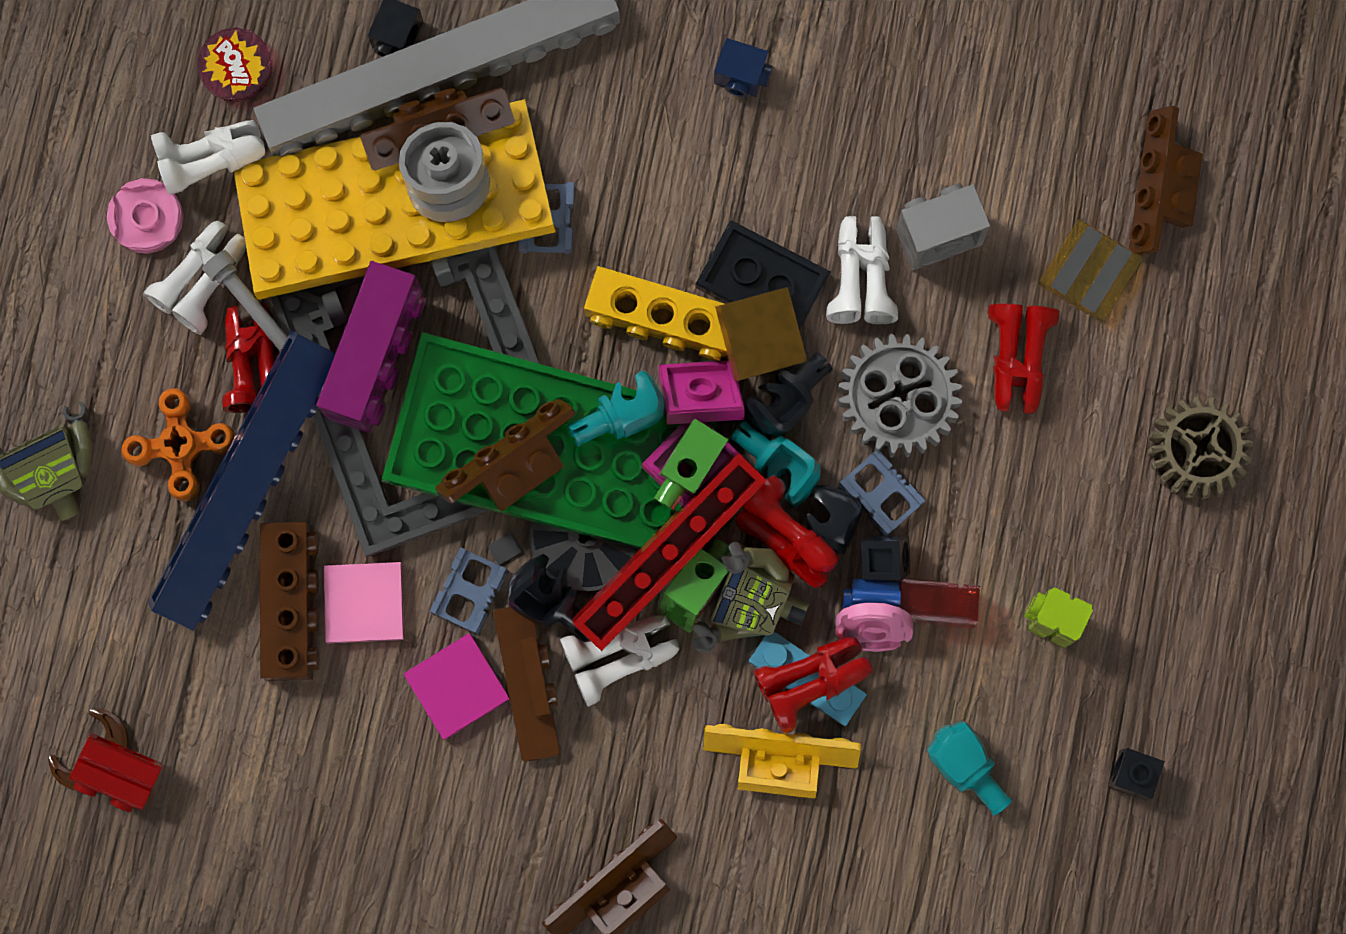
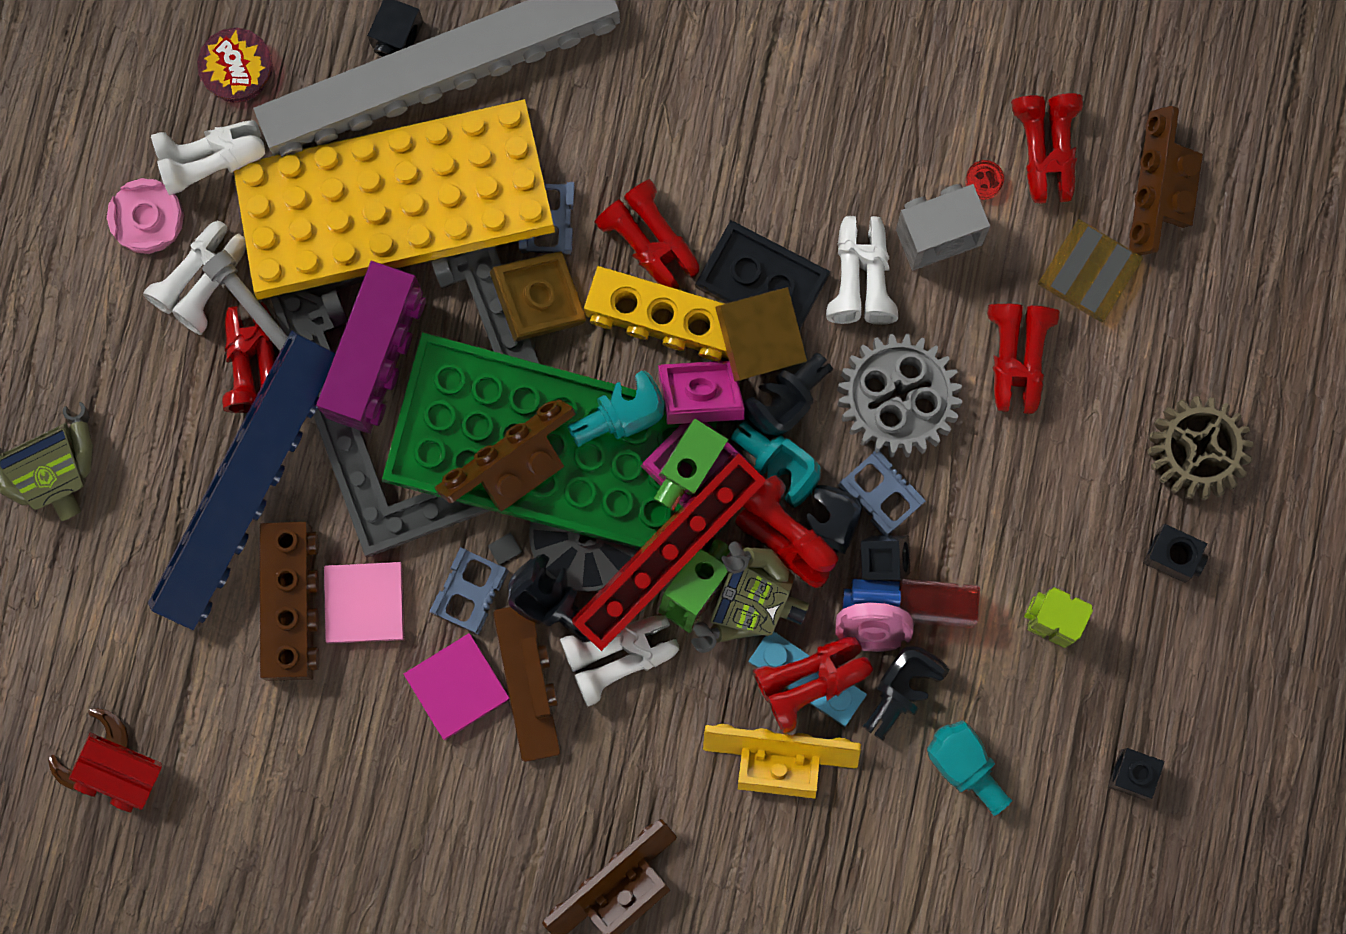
(162, 446): orange gear -> none
(444, 171): light grey wheel -> none
(478, 113): reddish brown bracket -> none
(537, 296): none -> pearl gold tile
(653, 255): none -> red piece
(742, 68): dark blue brick -> none
(895, 689): none -> black piece
(986, 177): none -> clear red tile
(1062, 159): none -> red piece
(1159, 557): none -> black brick

